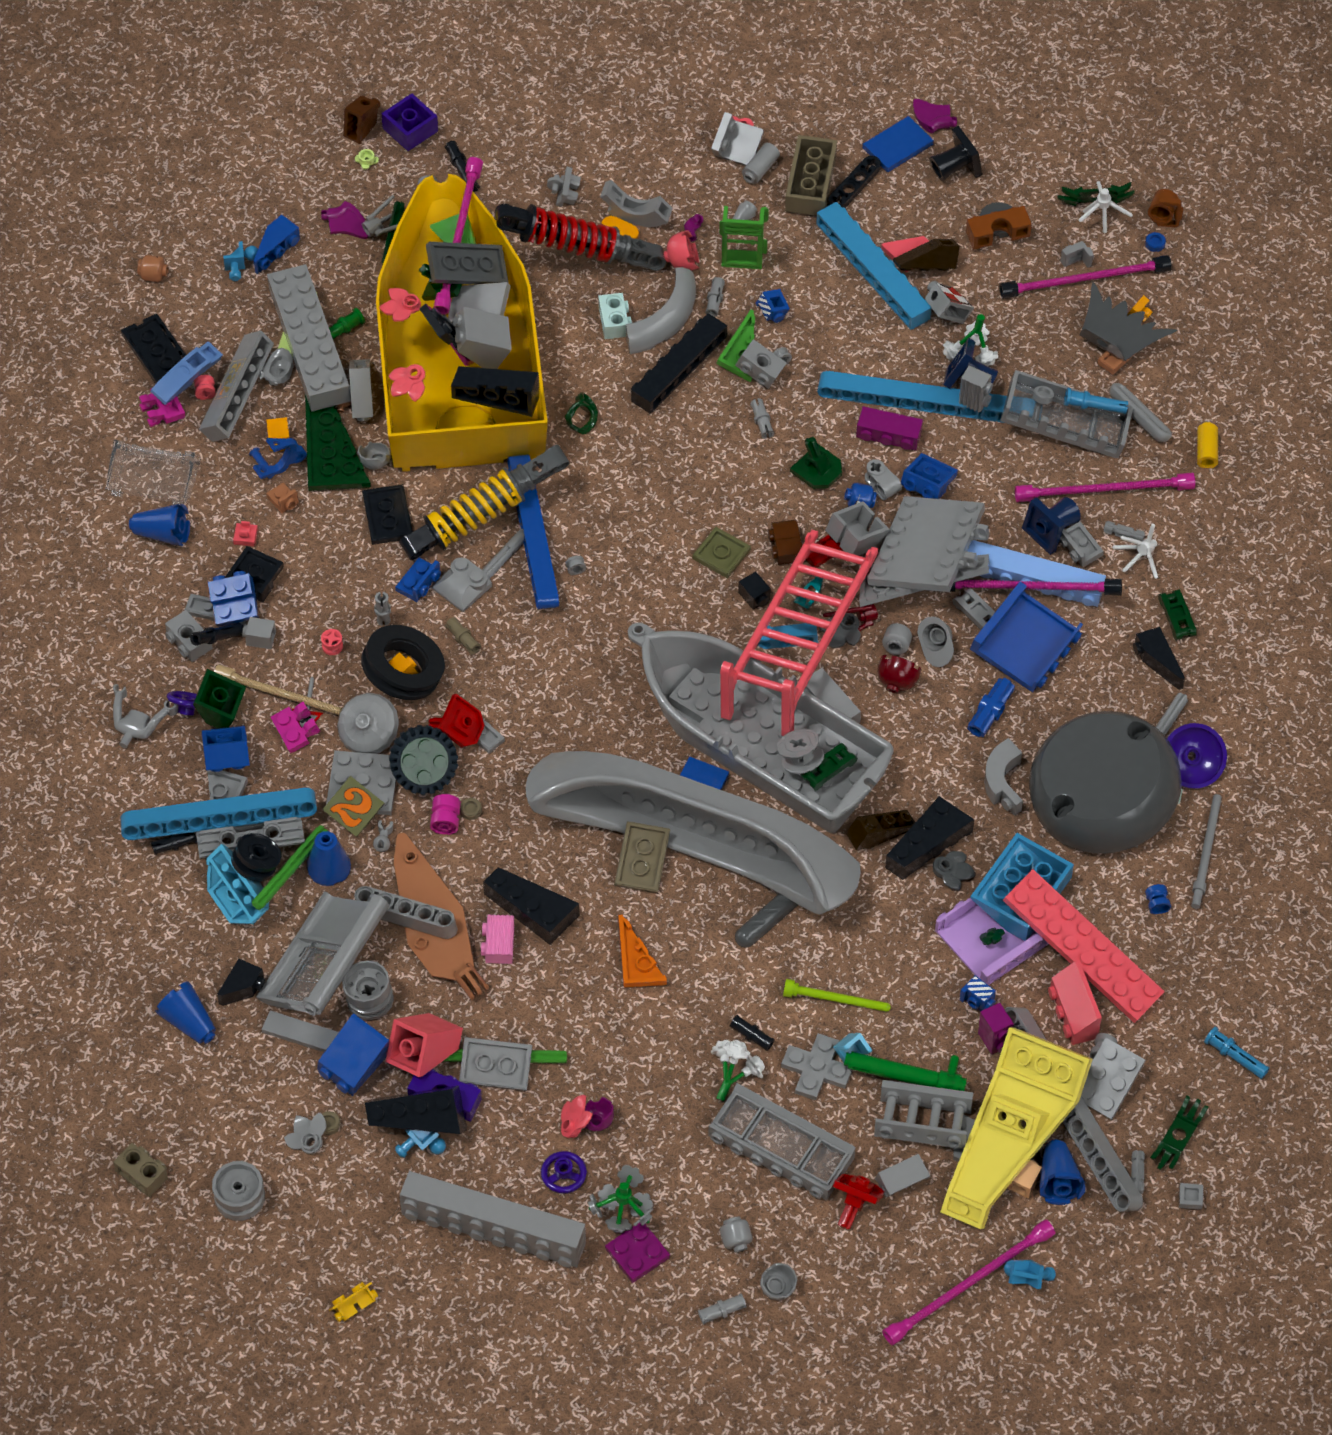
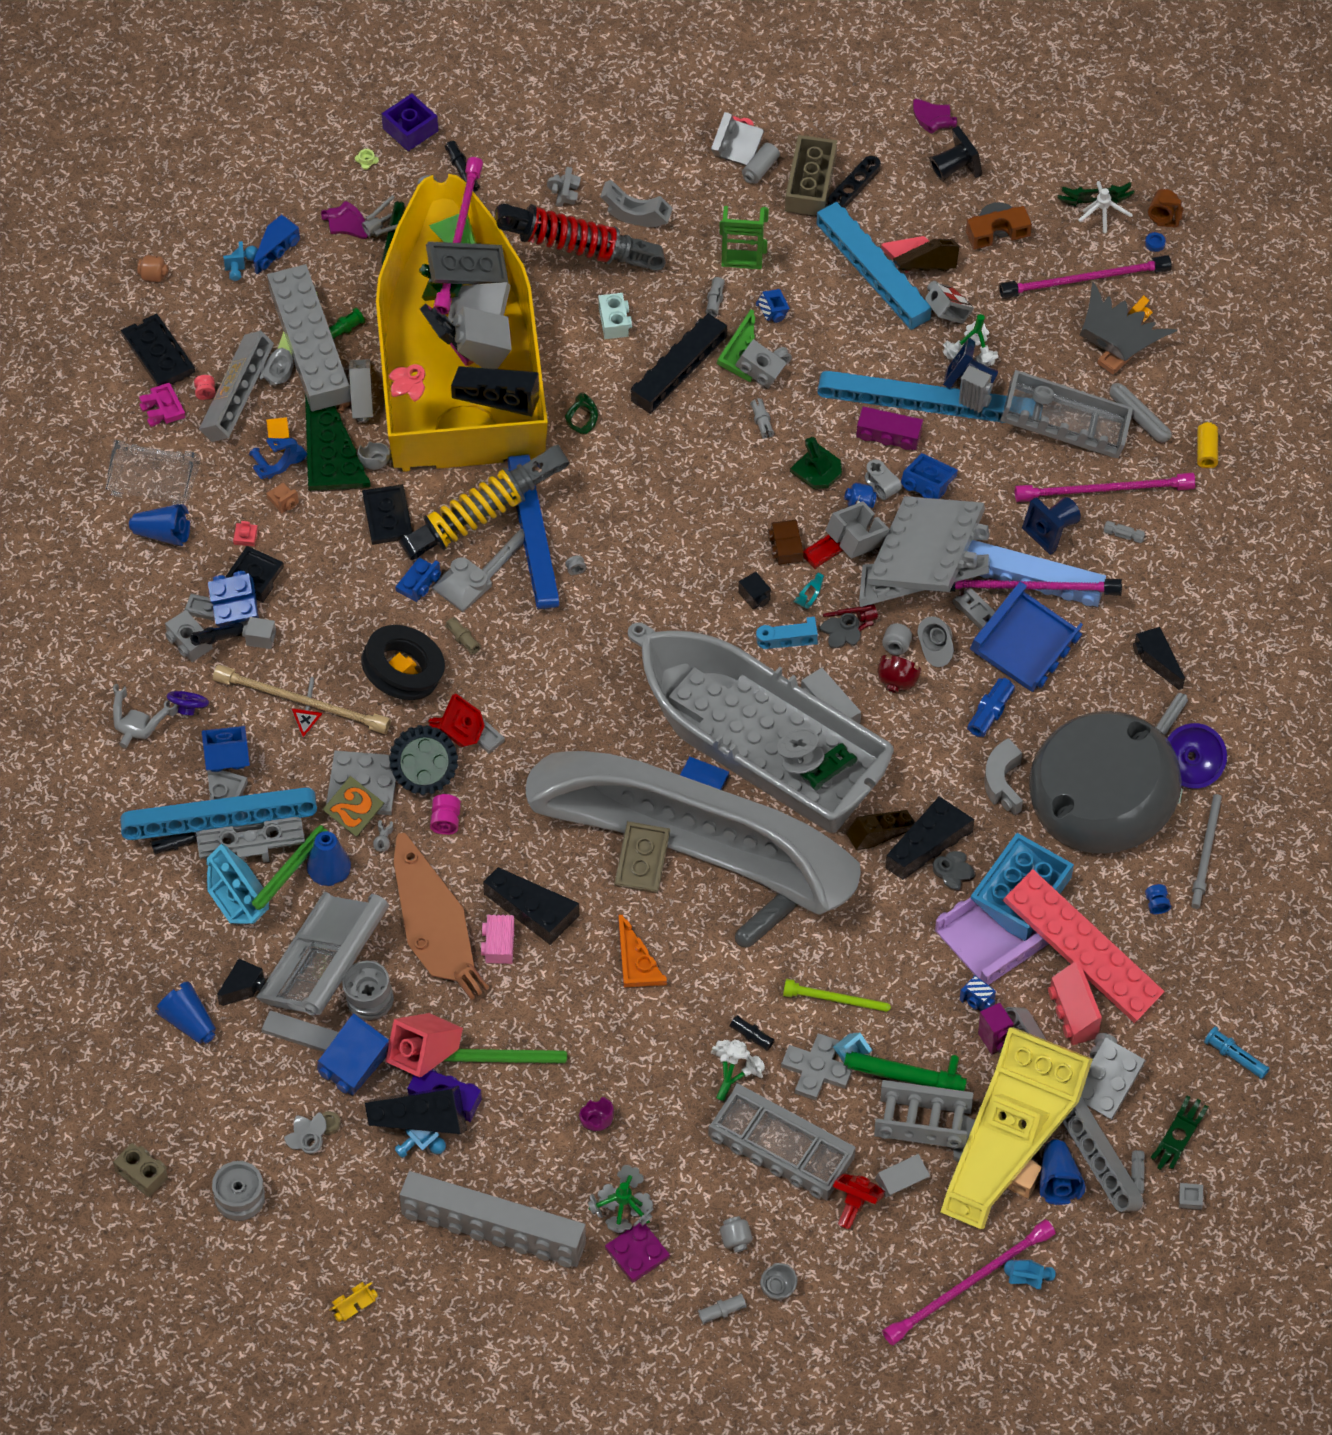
(185, 372): medium blue slope -> none
(218, 699): dark green slope -> none
(256, 857): black wheel -> none
(290, 730): dark pink plate -> none
(329, 637): coral wheel -> none
(360, 118): reddish brown torso -> none
(368, 723): light grey hat -> none
(382, 608): light grey pin -> none
(401, 304): coral plate -> none
(416, 913): light grey beam -> none
(470, 809): dark tan tile -> none
(495, 1063): light grey tile -> none
(563, 1162): dark purple piece -> none
(574, 1117): coral plate -> none
(624, 227): light orange tile -> none
(666, 321): light grey brick -> none
(680, 250): coral cylinder -> none
(693, 224): magenta arm -> none
(721, 552): olive tile -> none
(745, 211): light grey cone -> none
(790, 692): coral piece -> none
(898, 143): blue tile -> none
(992, 936): dark green plant -> none
(1075, 253): light grey bracket -> none
(1080, 544): light grey bracket -> none
(1086, 400): dark azure pin -> none
(1143, 547): white plant -> none
(1177, 614): dark green plate -> none

